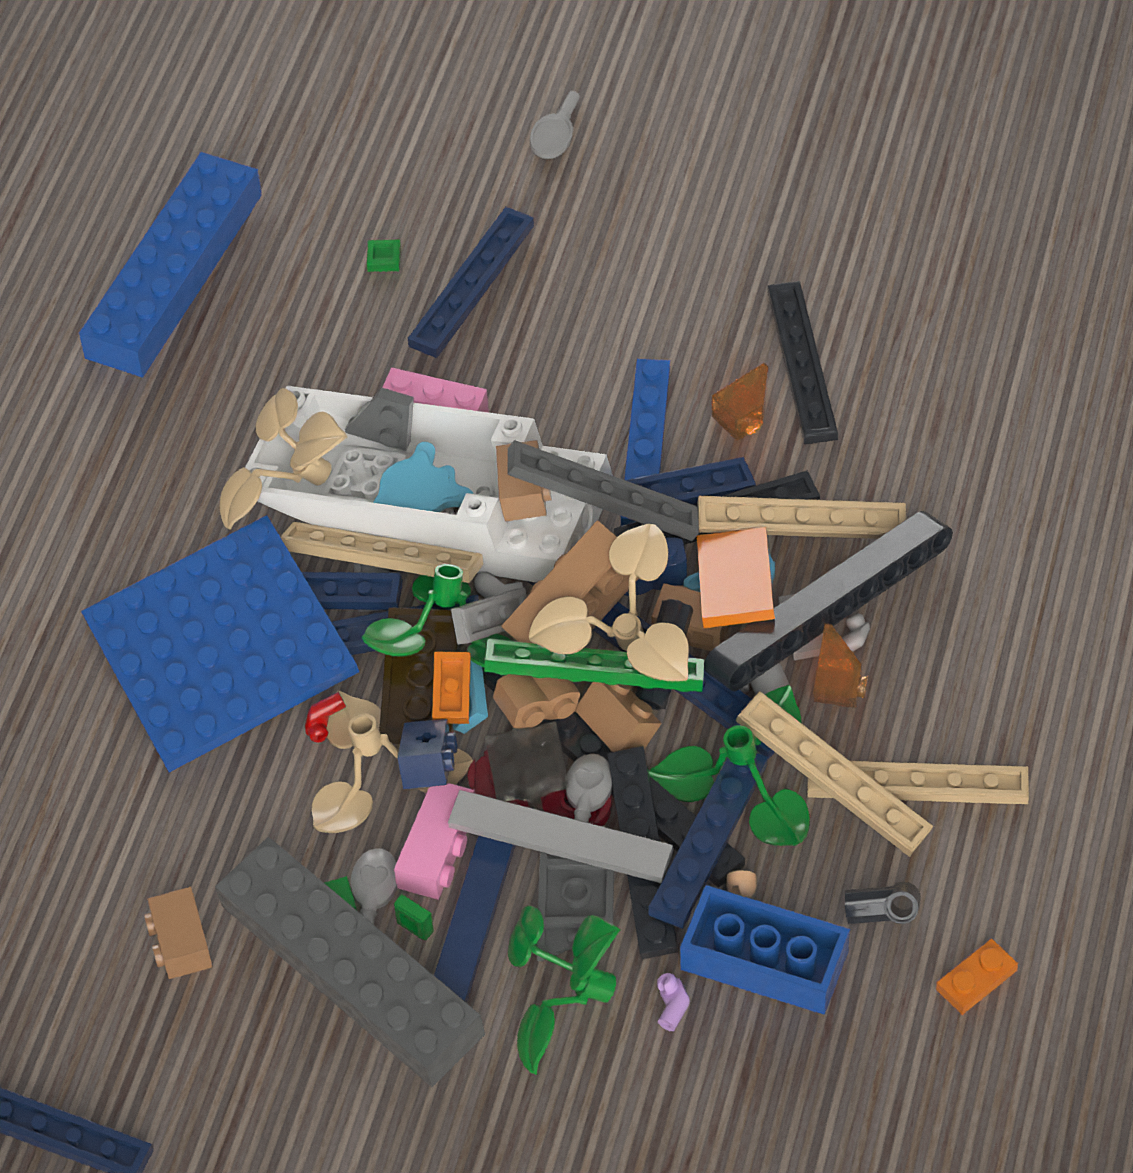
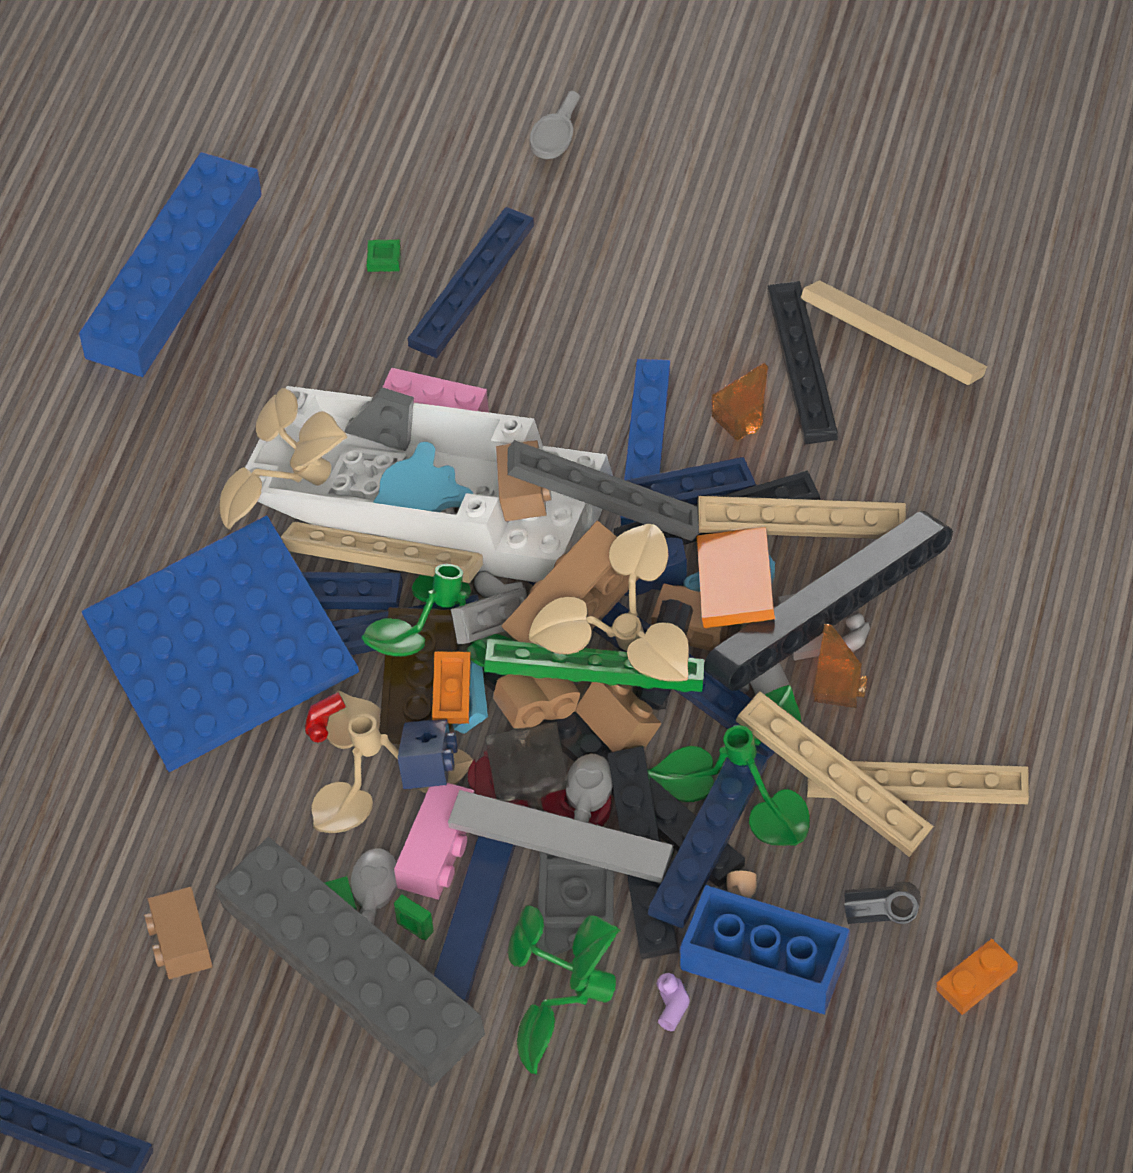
(893, 332): none -> tan tile

